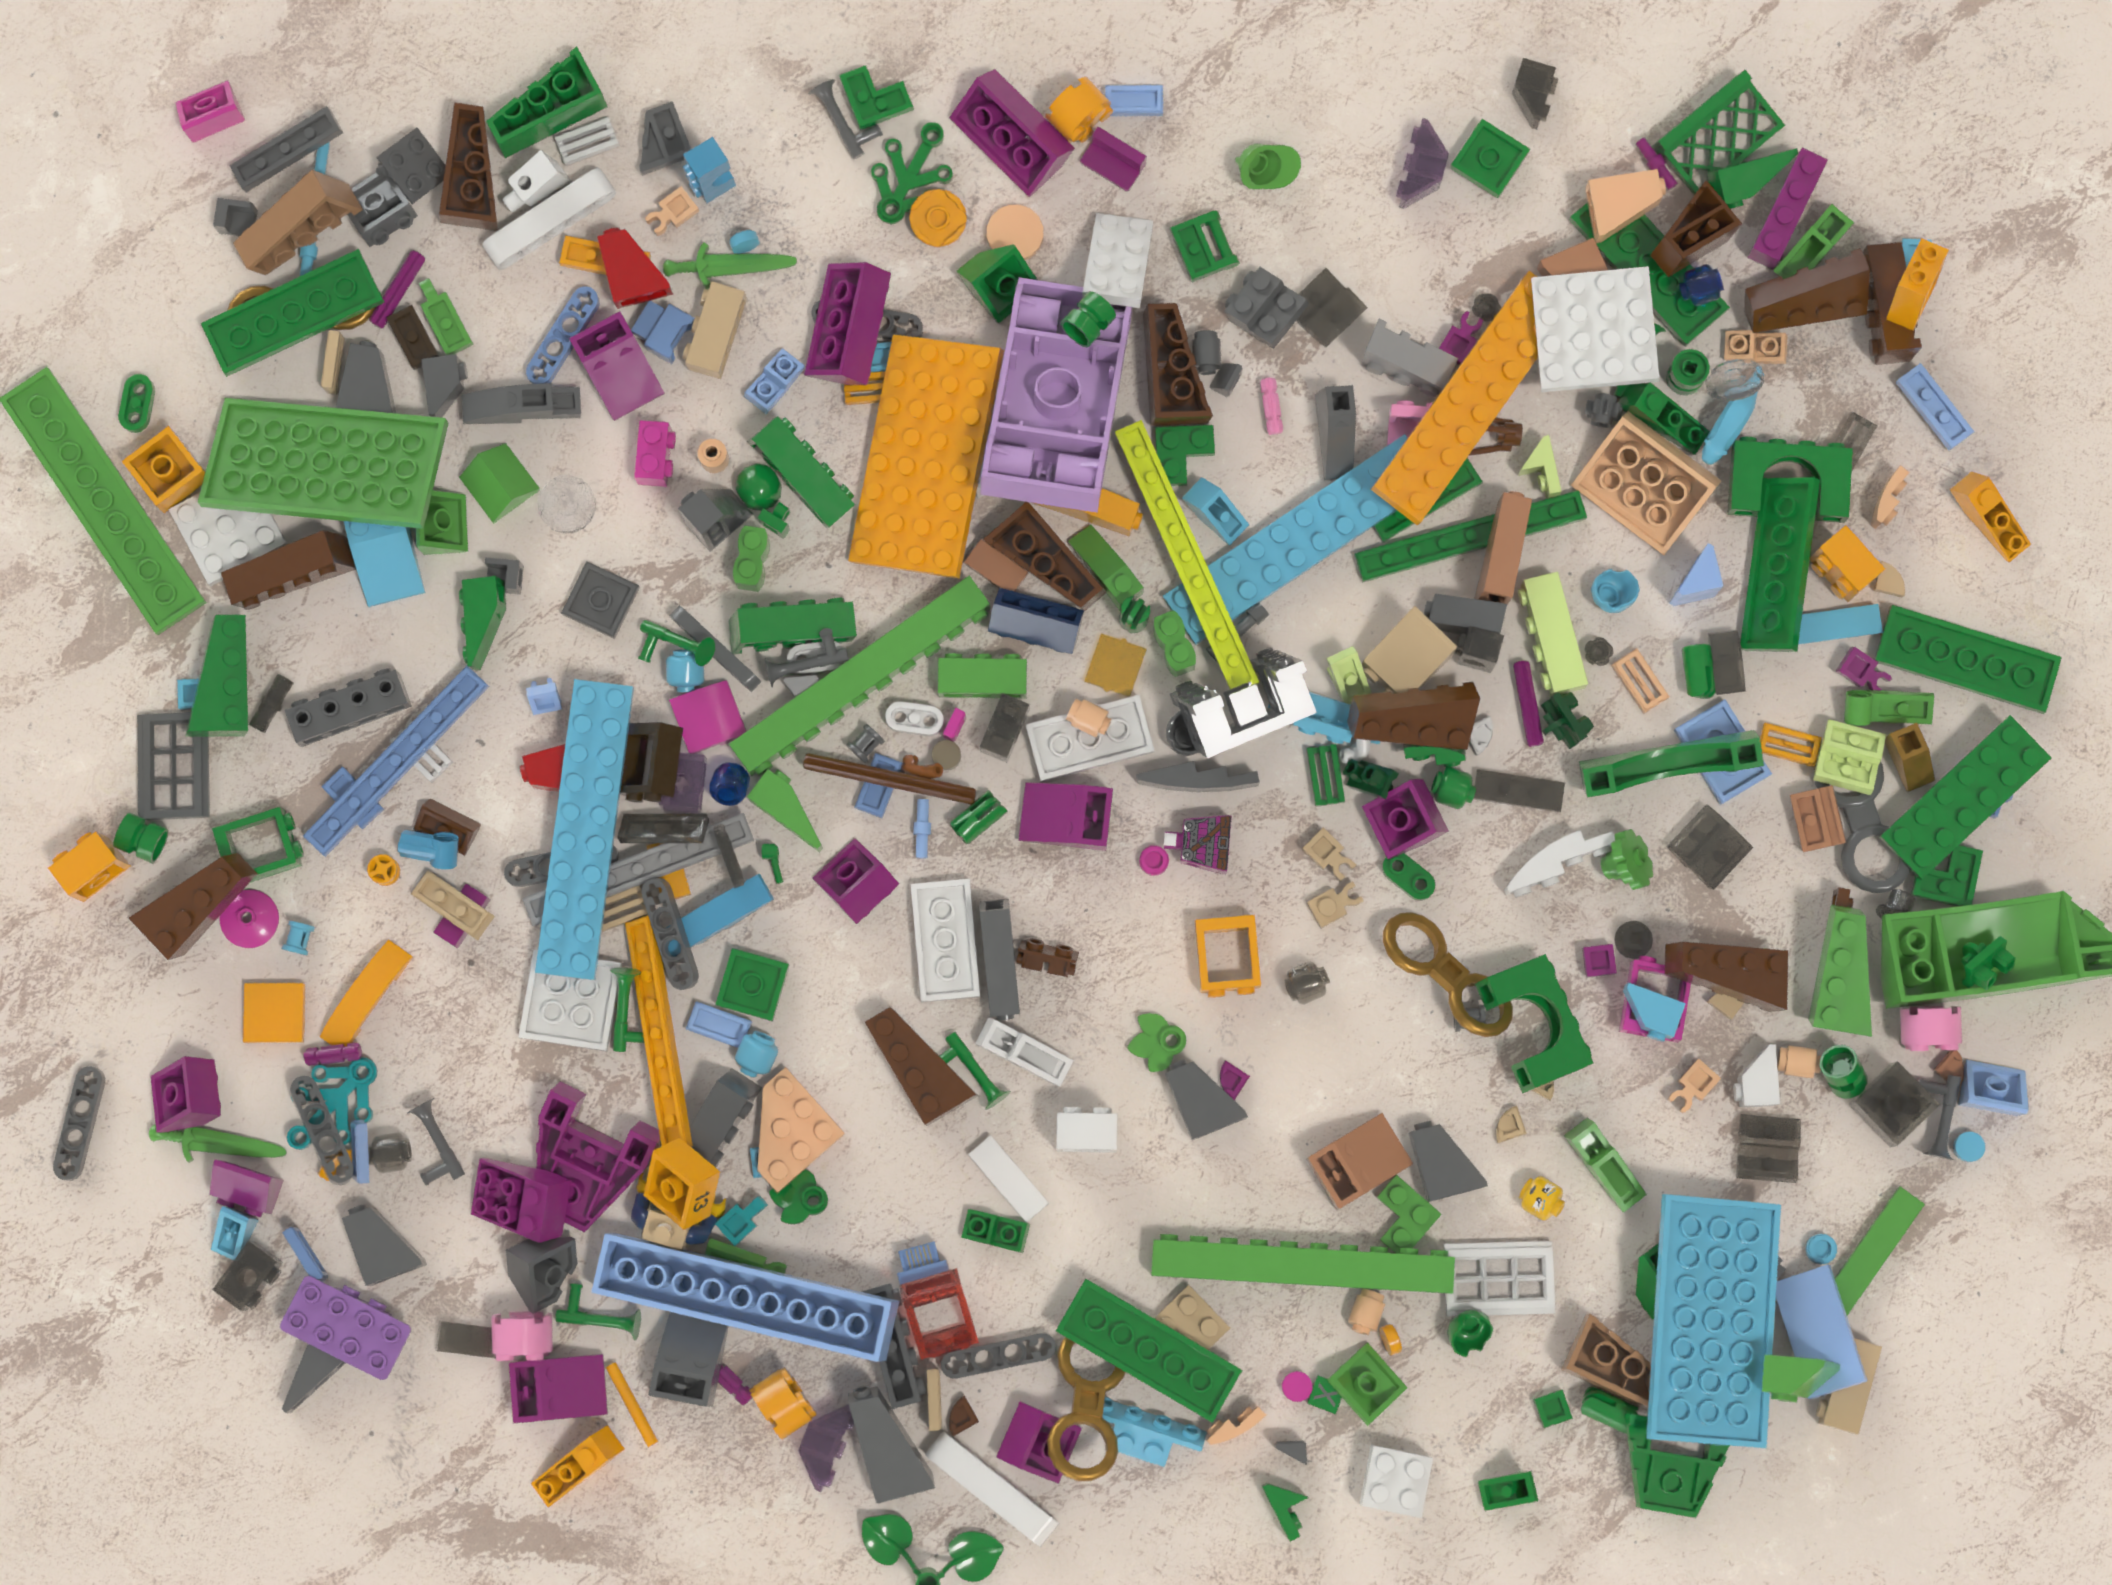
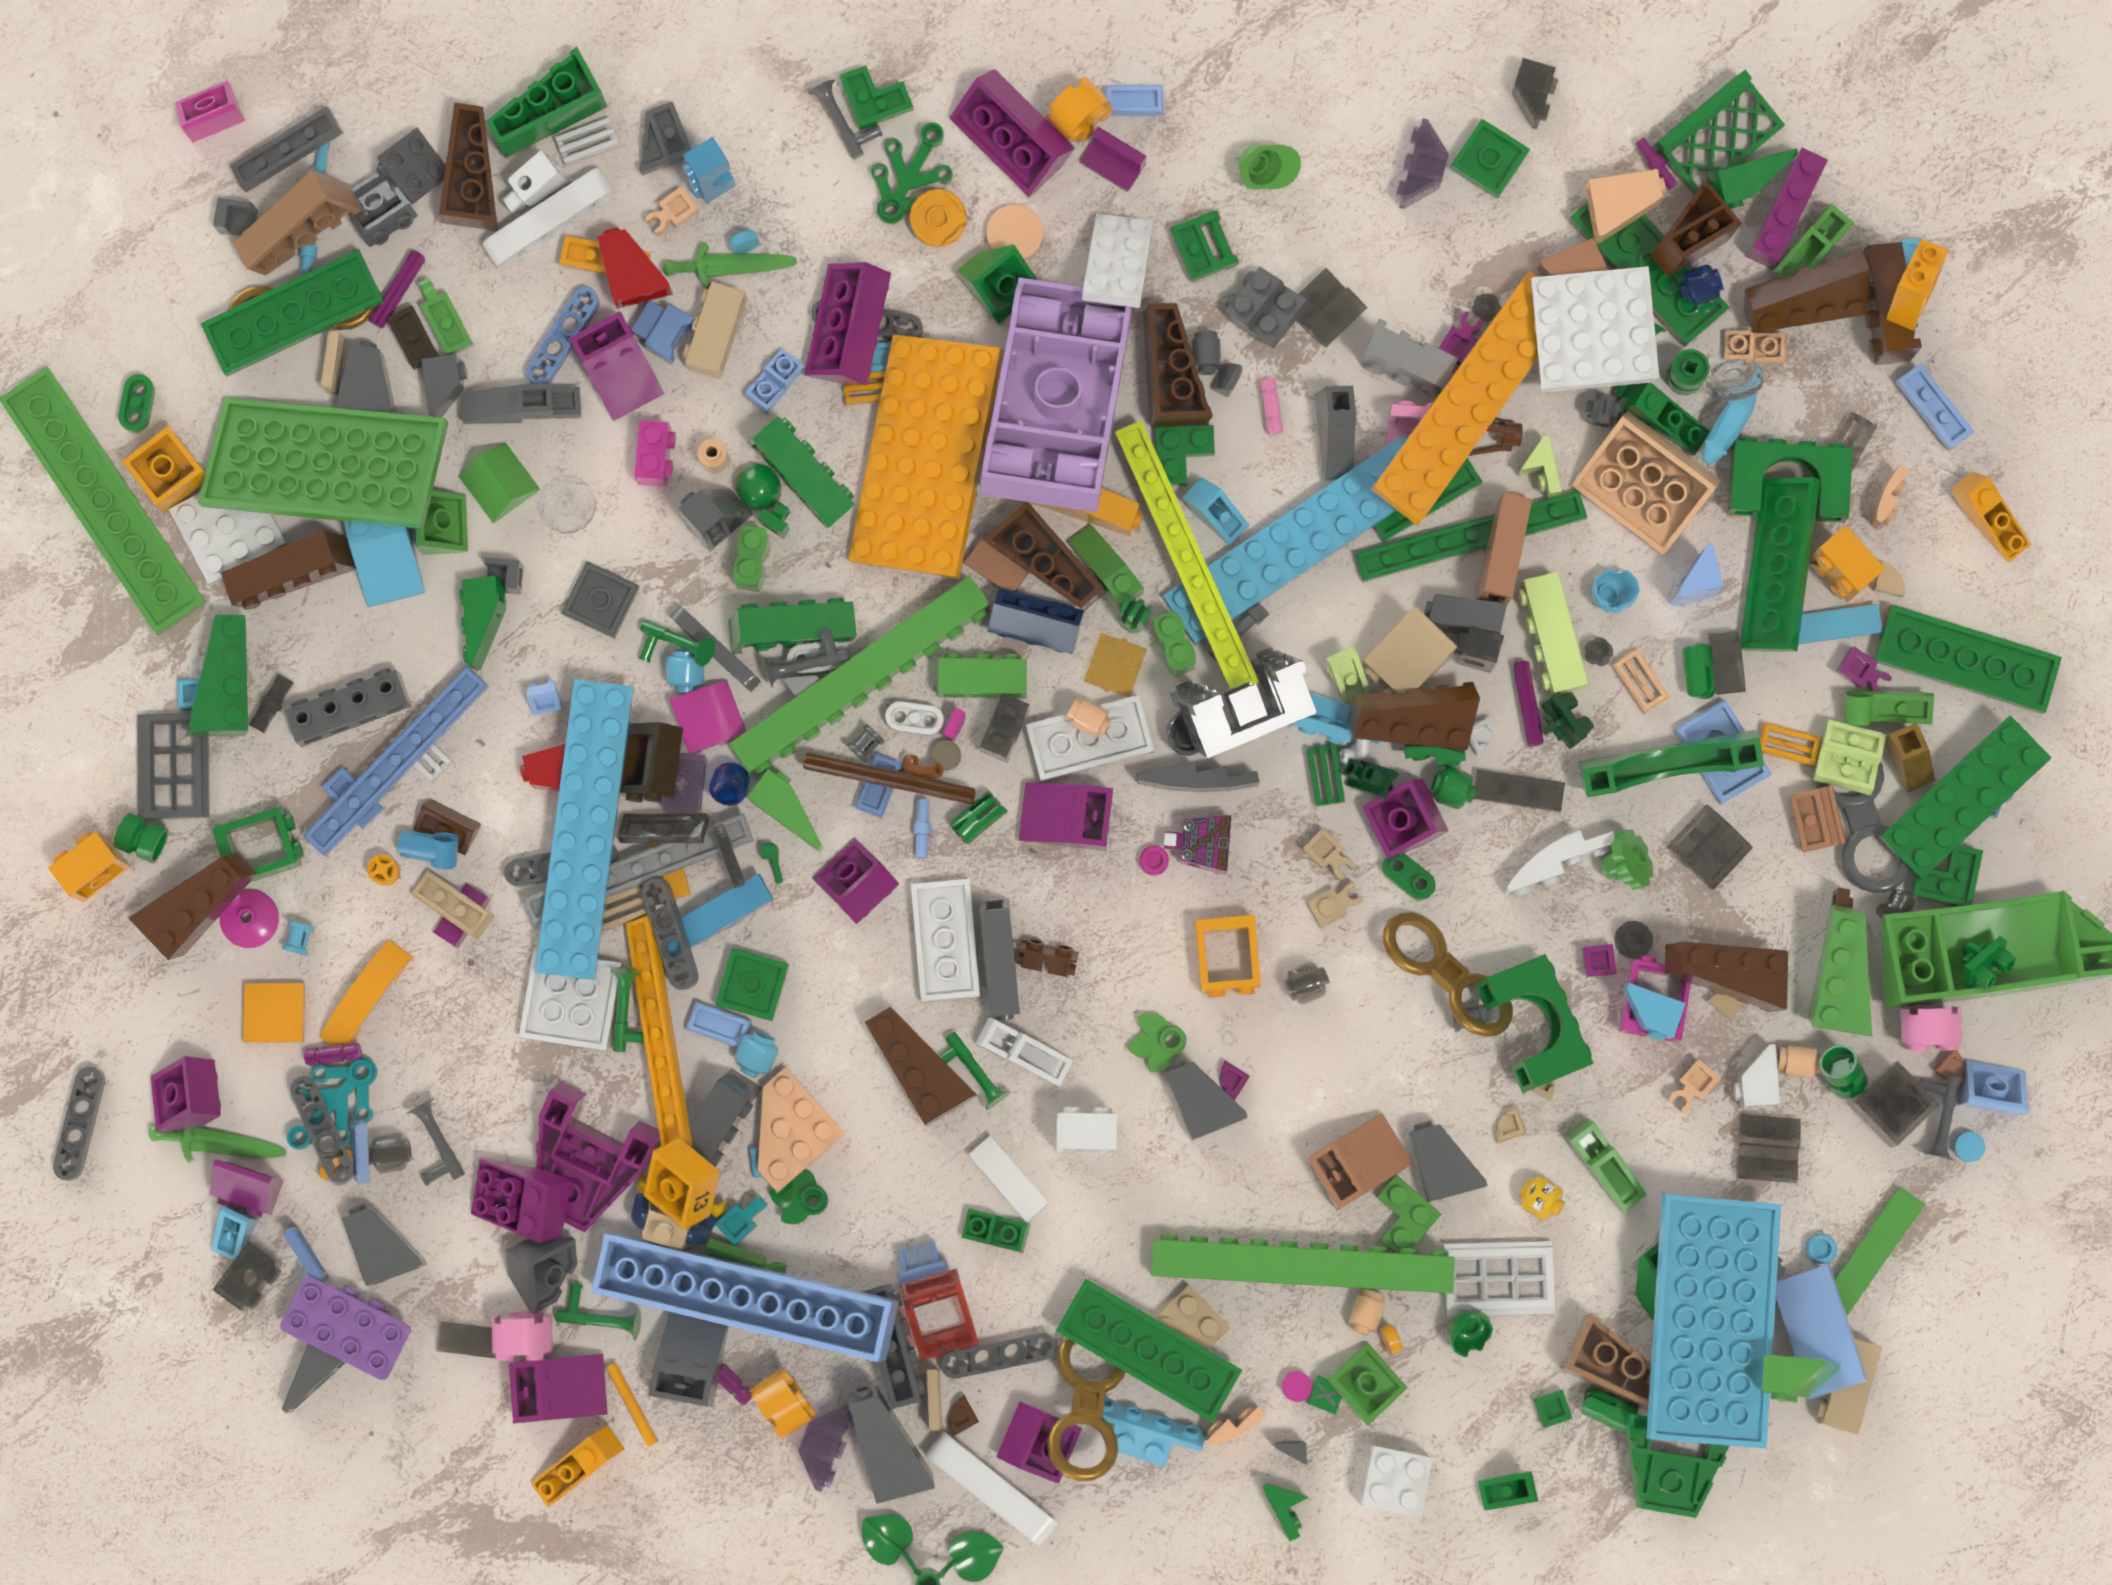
(1085, 323): green wheel -> none

